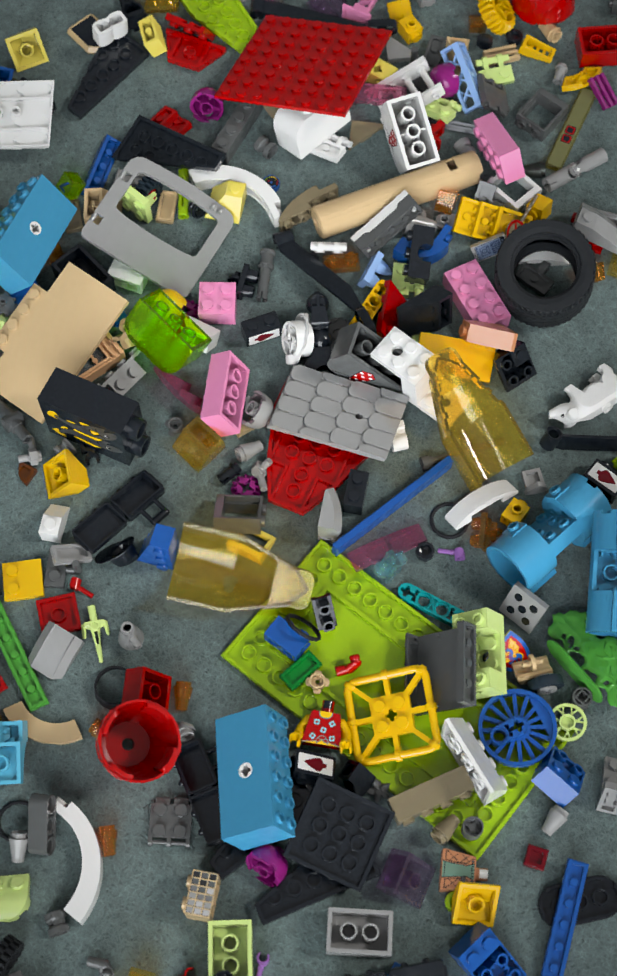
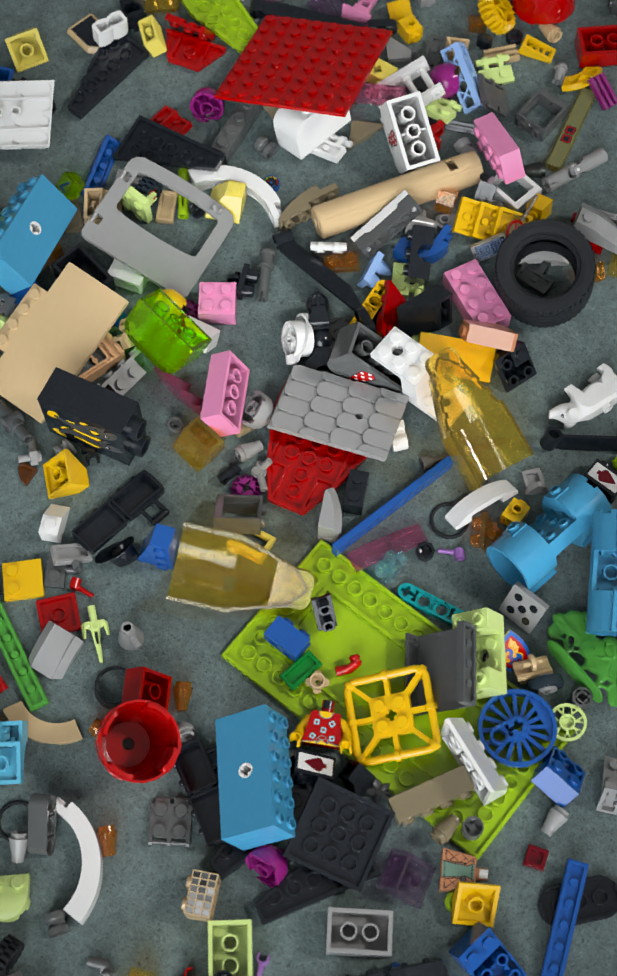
(261, 328): black brick -> none
(288, 616): black piece -> none

